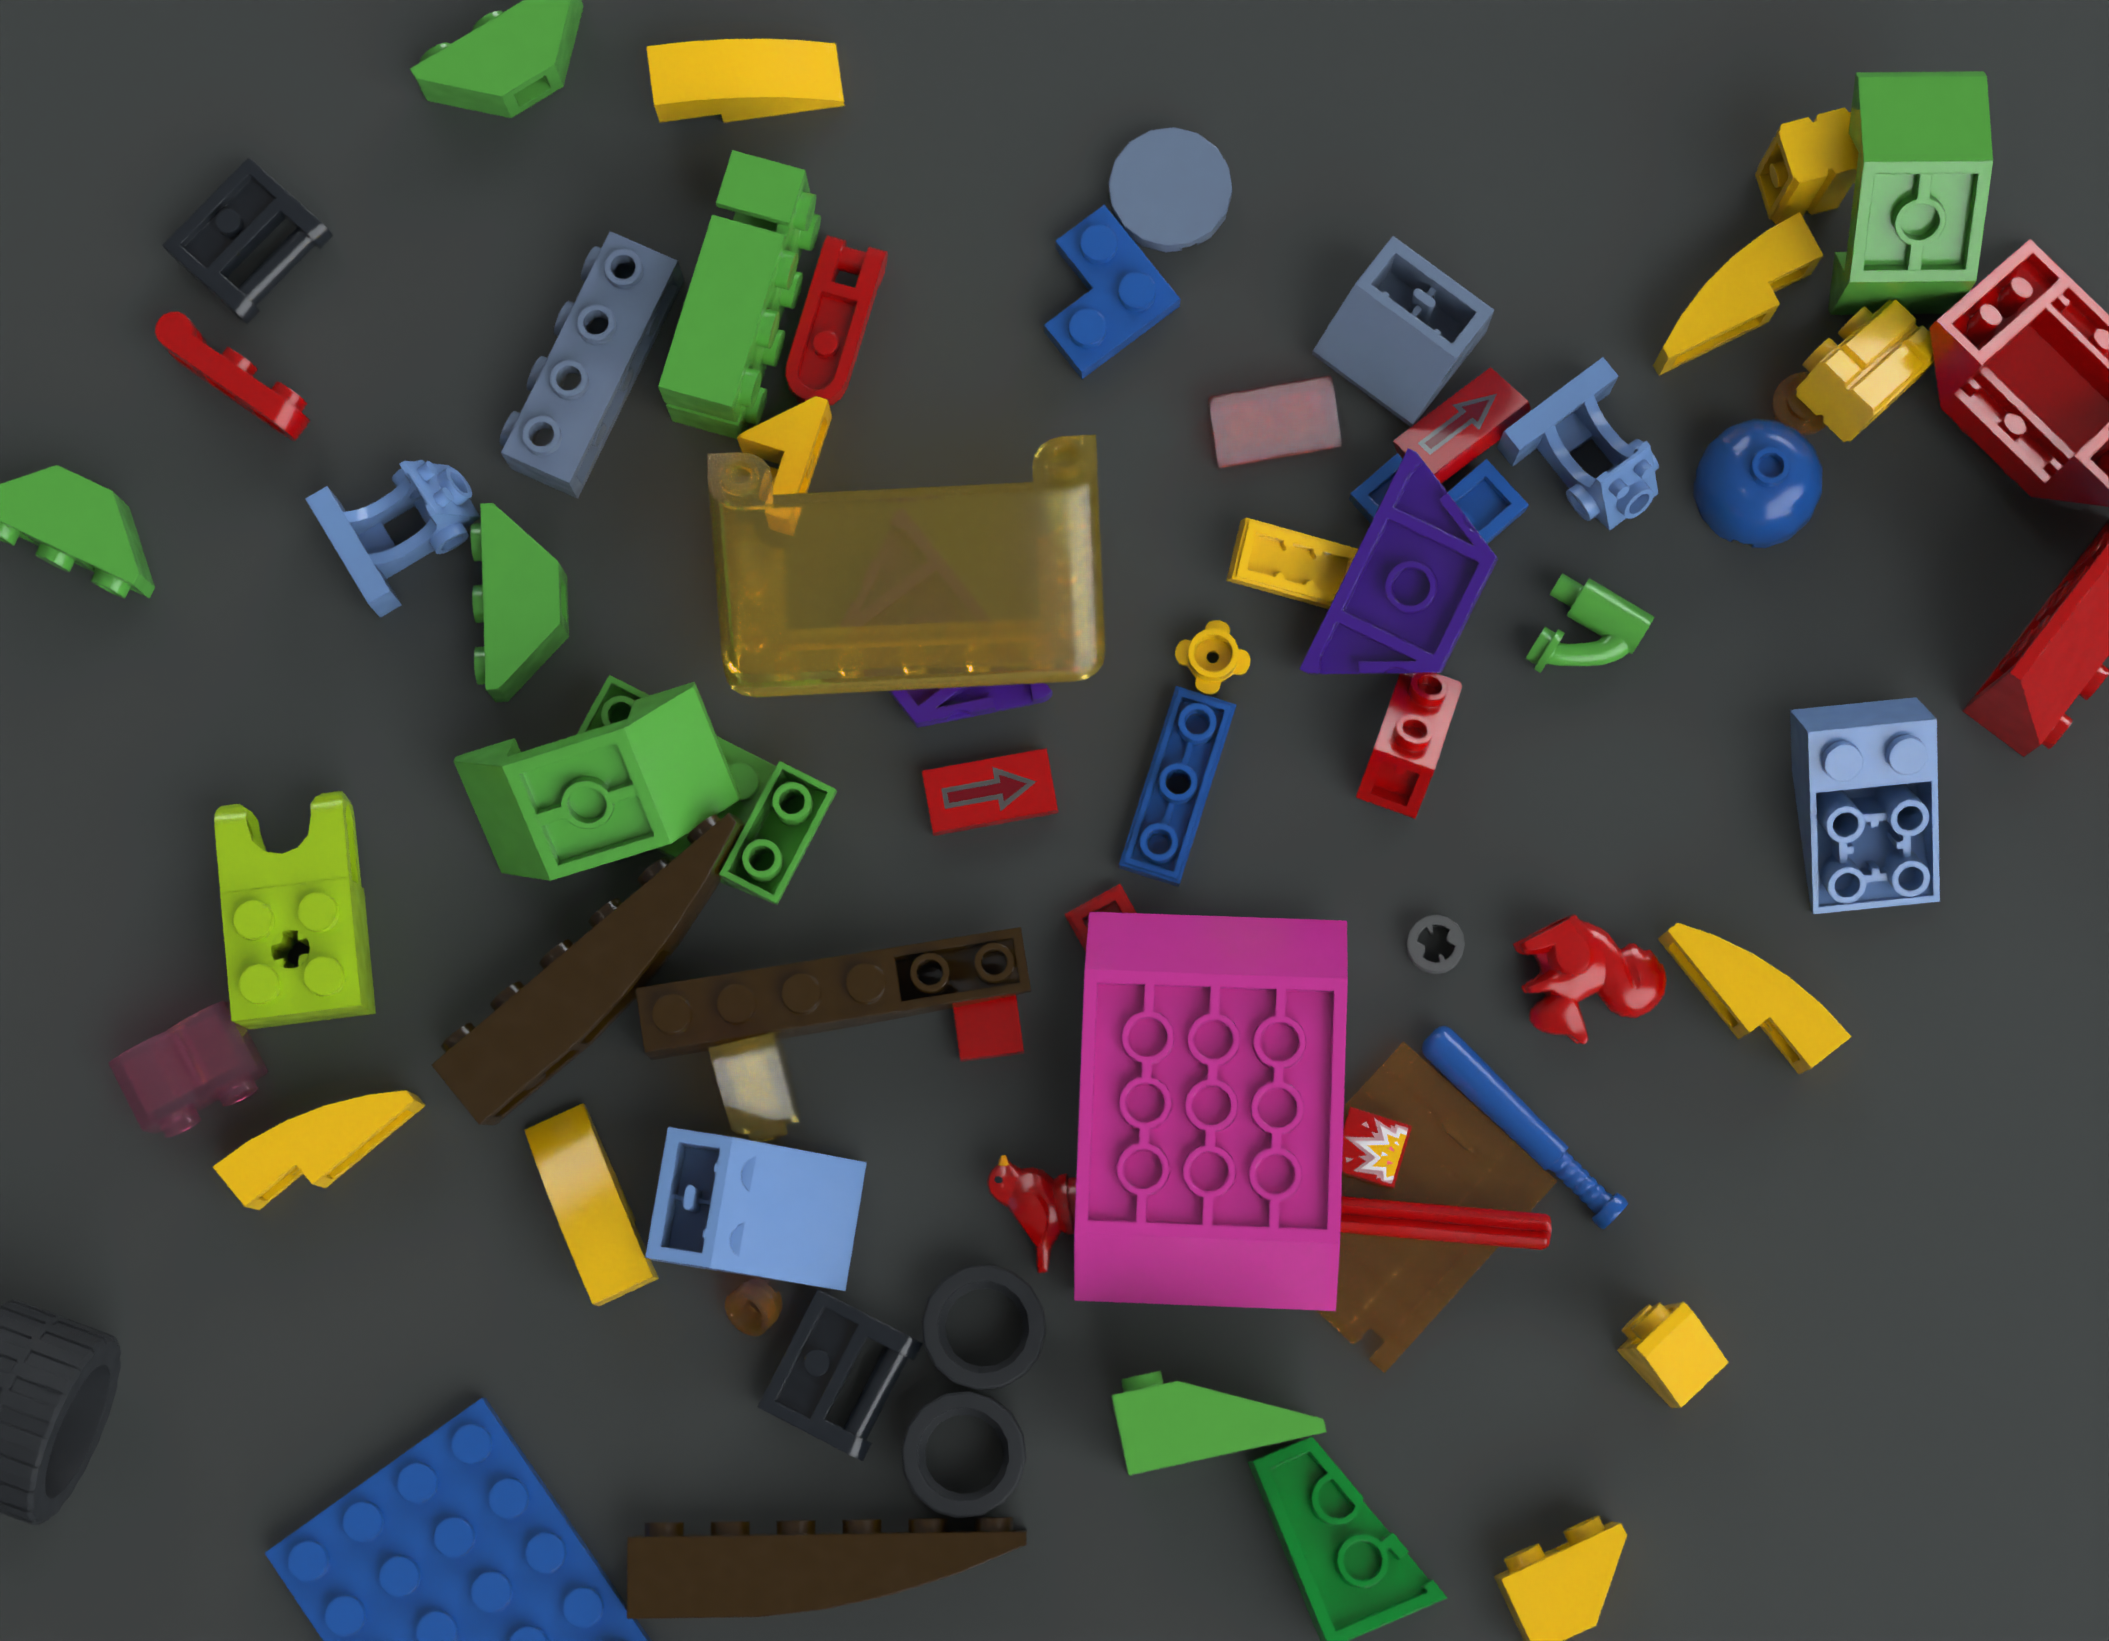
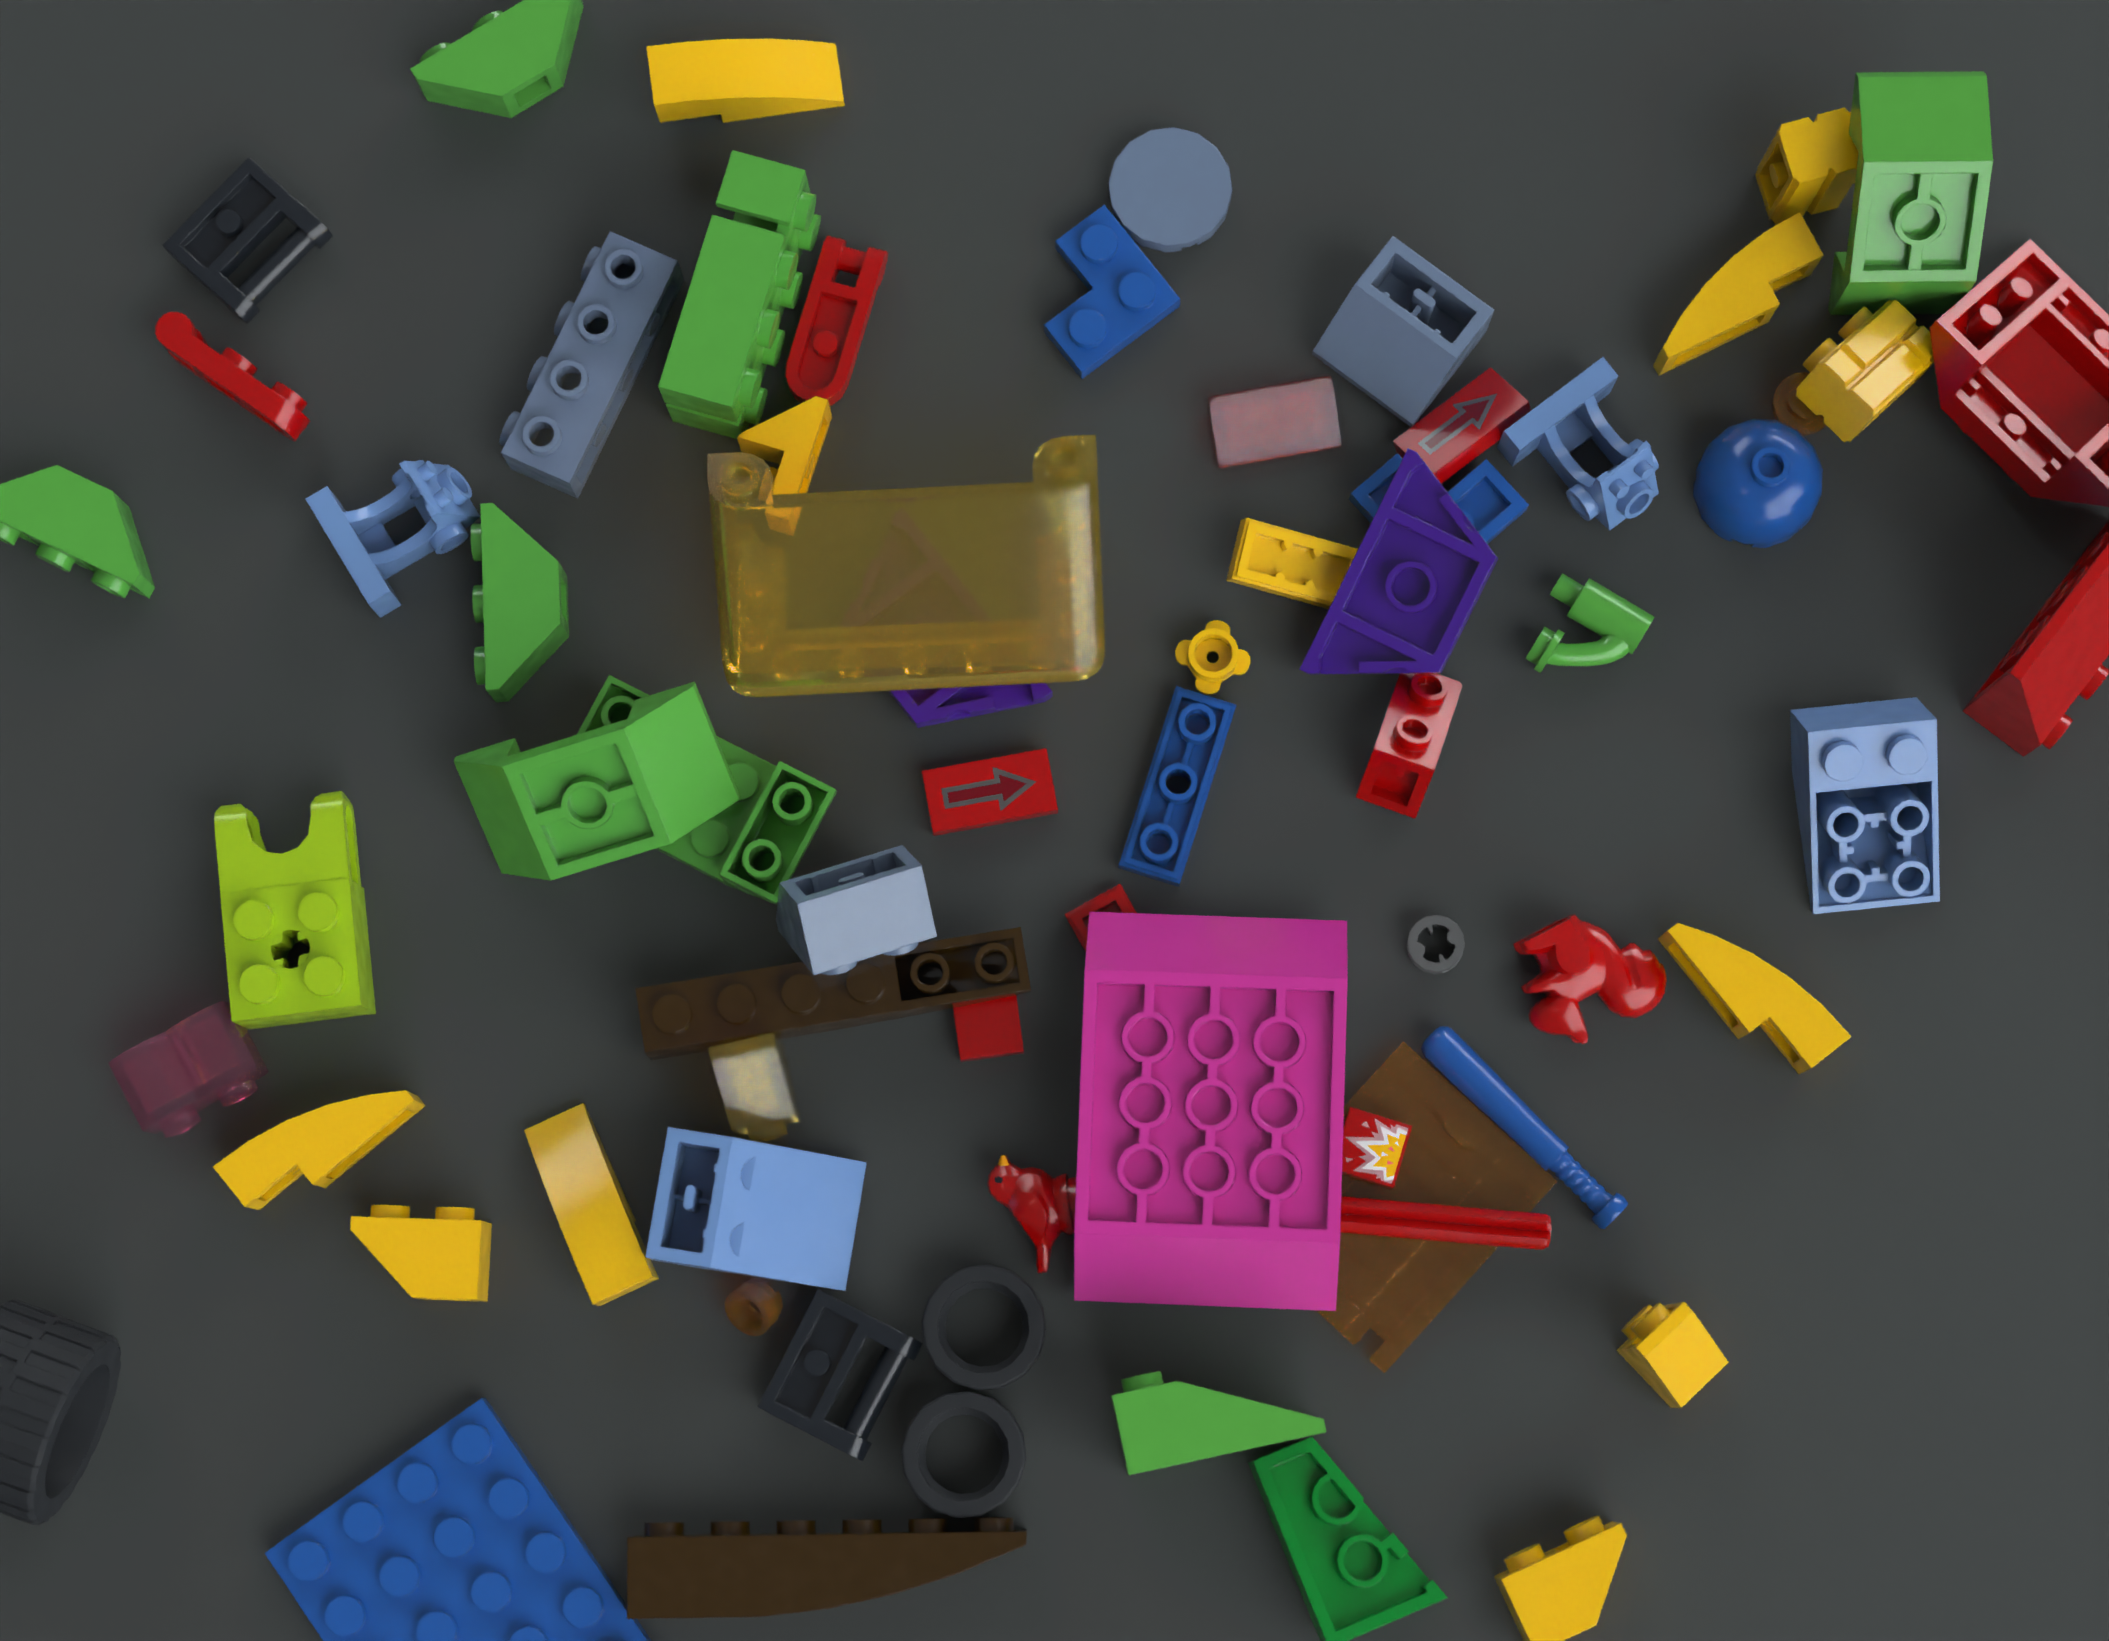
(430, 1256): none -> yellow slope
(584, 983): dark brown slope -> none
(856, 911): none -> slope

